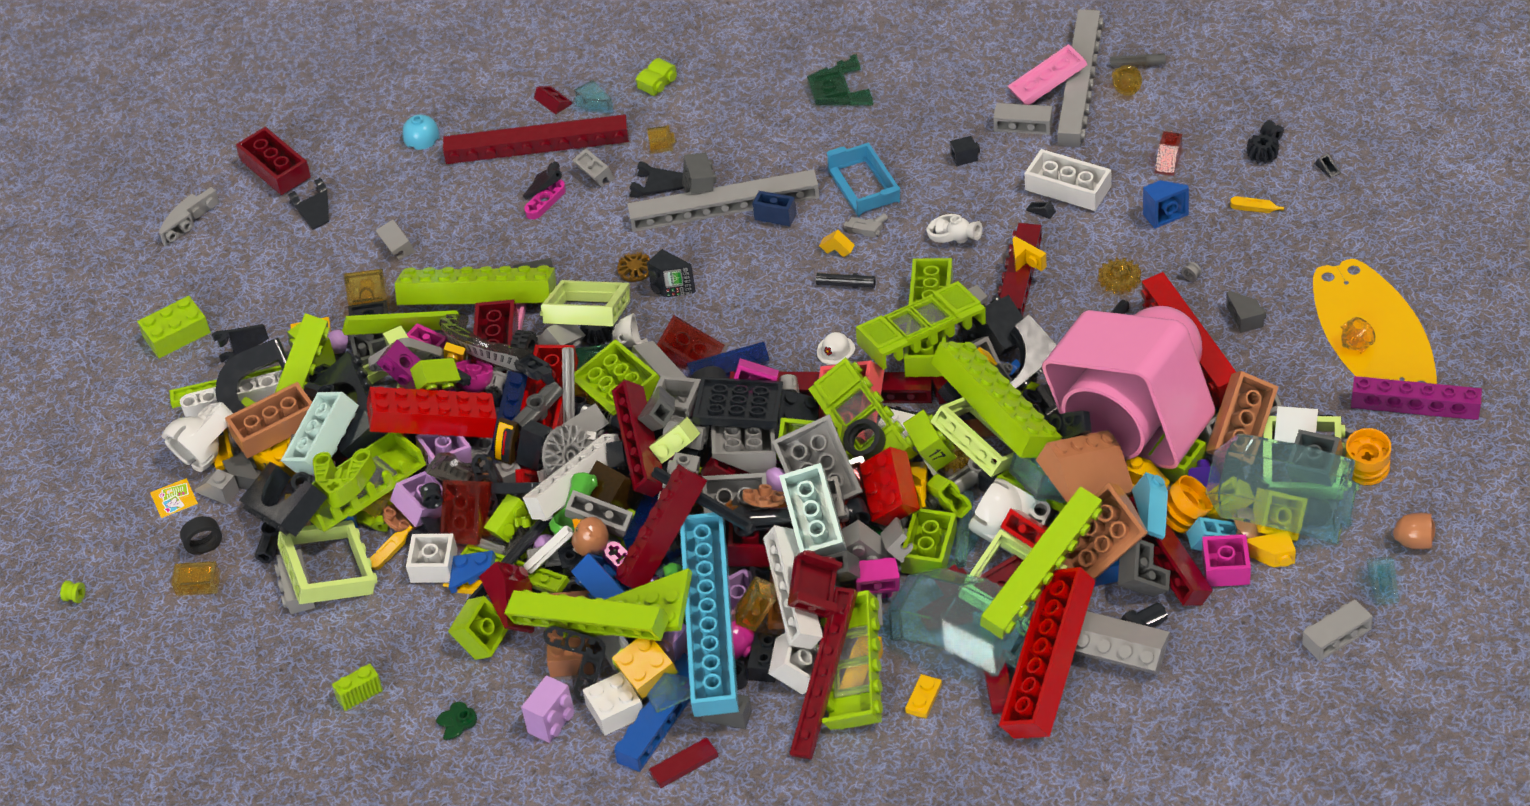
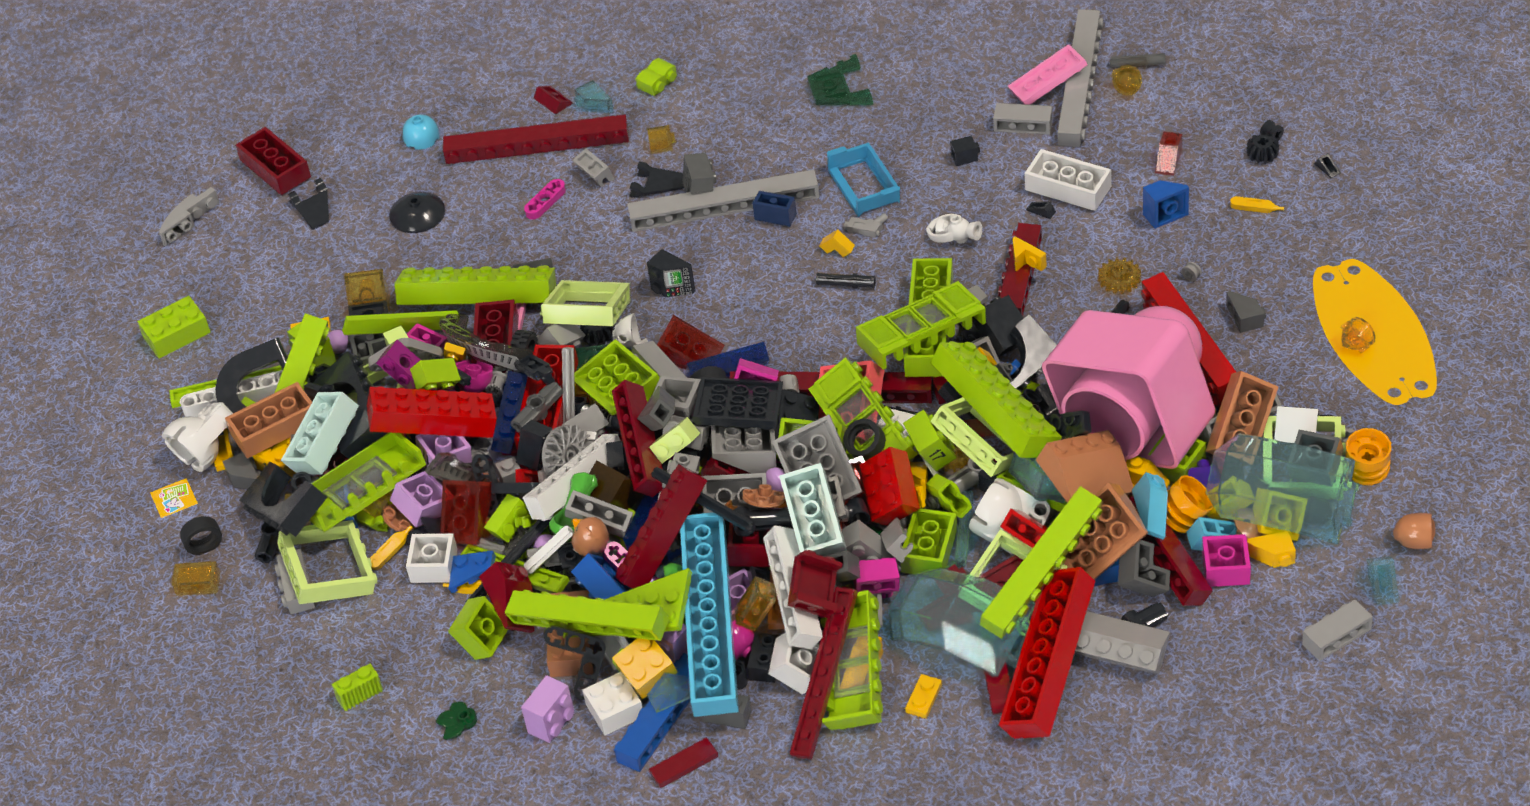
(72, 591): lime wheel -> none
(218, 486): light grey slope -> none
(240, 339): black flag -> none
(341, 484): lime connector -> none
(395, 239): light grey hinge -> none
(417, 212): none -> black dish
(431, 495): black wheel -> none
(505, 438): slope -> none
(544, 180): black arm -> none
(633, 267): pearl gold wheel -> none
(835, 348): white hat -> none
(1416, 398): magenta brick -> none

